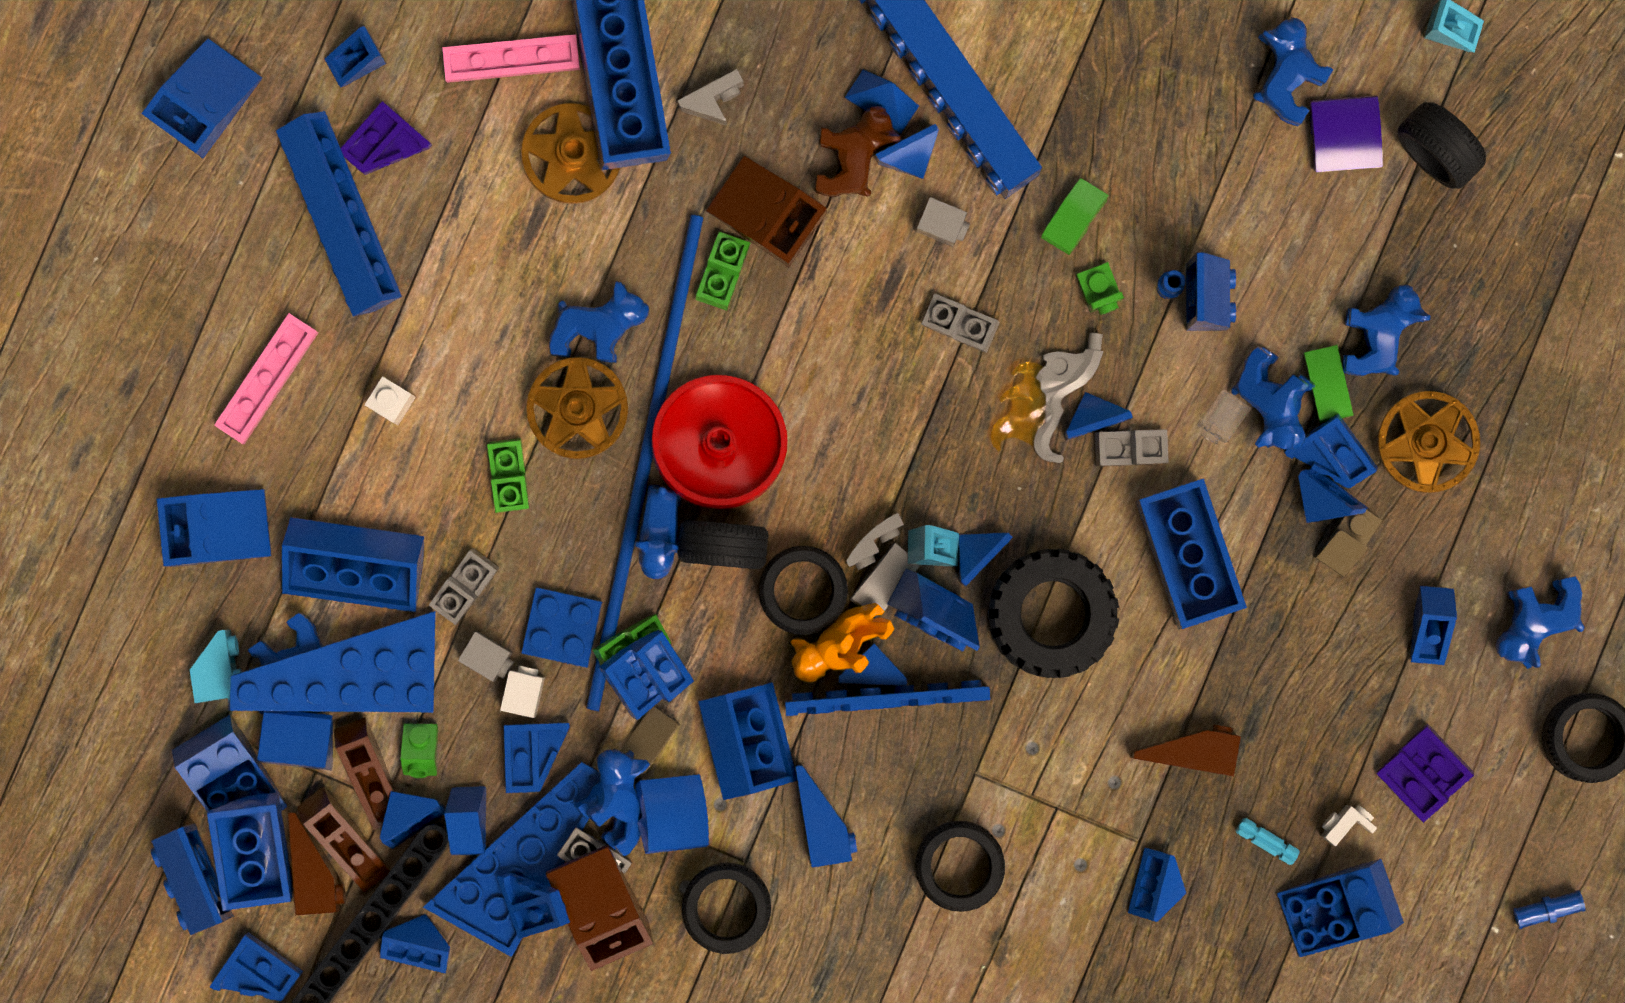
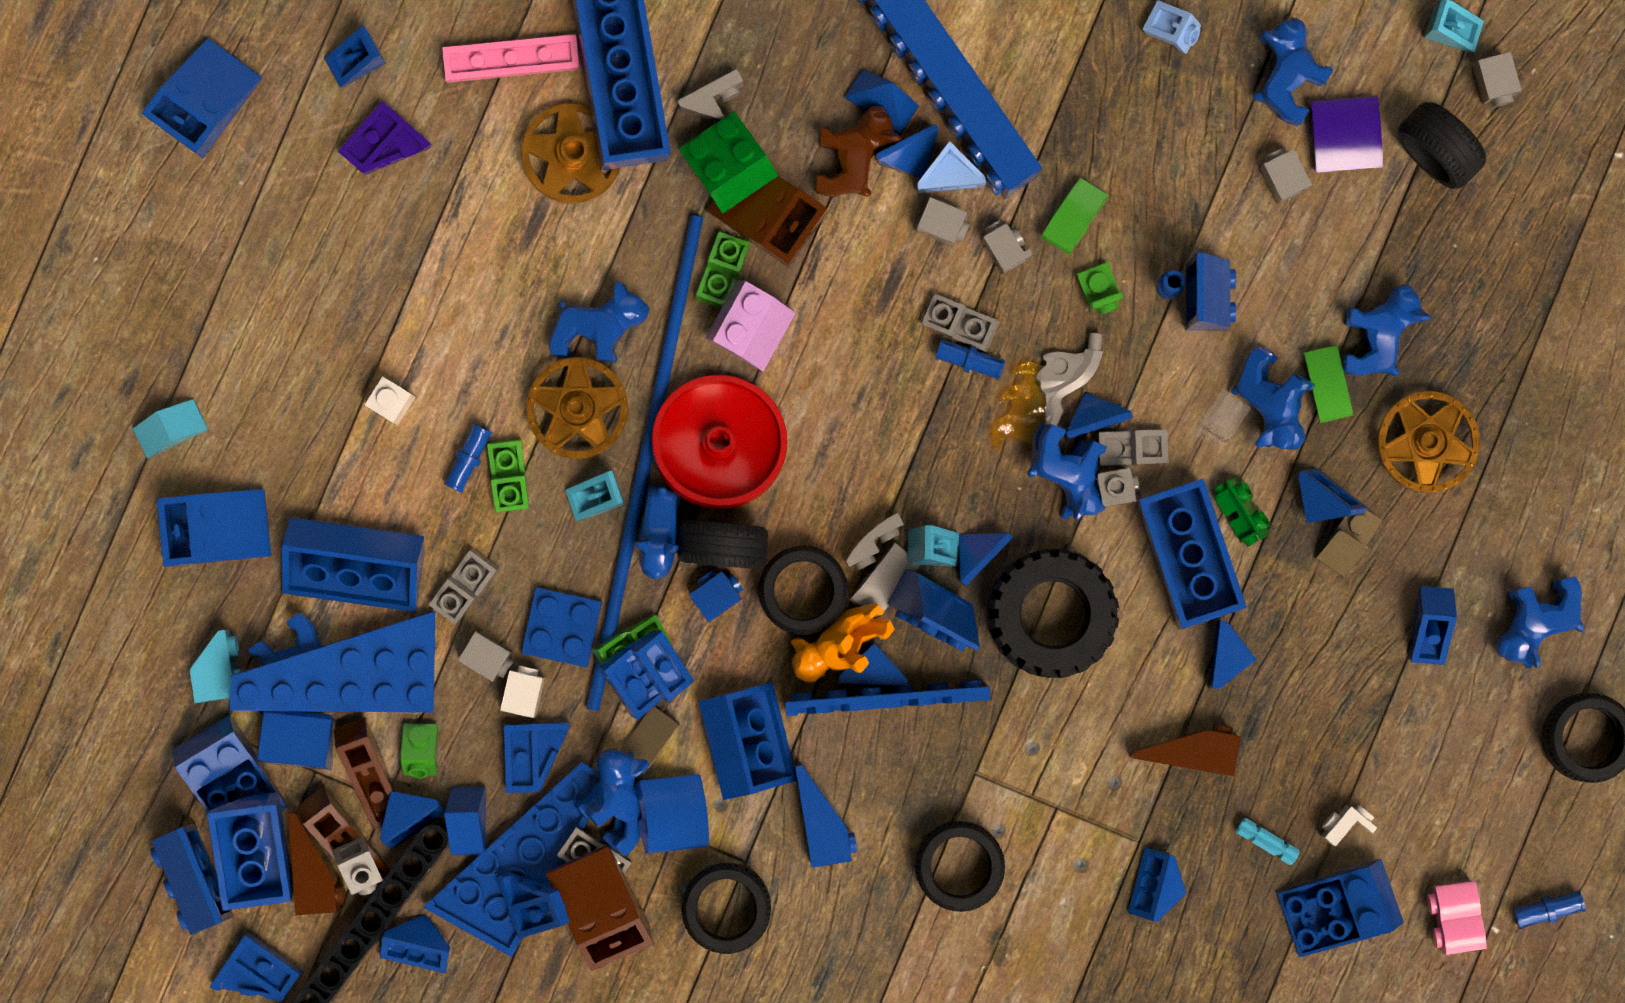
(170, 428): none -> medium azure slope
(266, 378): bright pink plate -> none
(338, 213): blue brick -> none
(357, 867): none -> light grey brick
(467, 457): none -> blue pin
(595, 496): none -> medium azure slope
(716, 594): none -> blue brick
(728, 162): none -> green brick
(750, 324): none -> lavender slope
(950, 172): none -> light blue slope
(970, 359): none -> blue pin
(1005, 246): none -> light grey brick
(1072, 472): none -> blue animal
(1118, 487): none -> light grey bracket
(1173, 26): none -> light blue bracket
(1229, 655): none -> blue slope
(1250, 520): none -> green hinge
(1284, 175): none -> light grey brick
(1336, 453): blue wing -> none
(1425, 773): dark purple slope -> none
(1458, 917): none -> bright pink brick
(1497, 79): none -> light grey brick

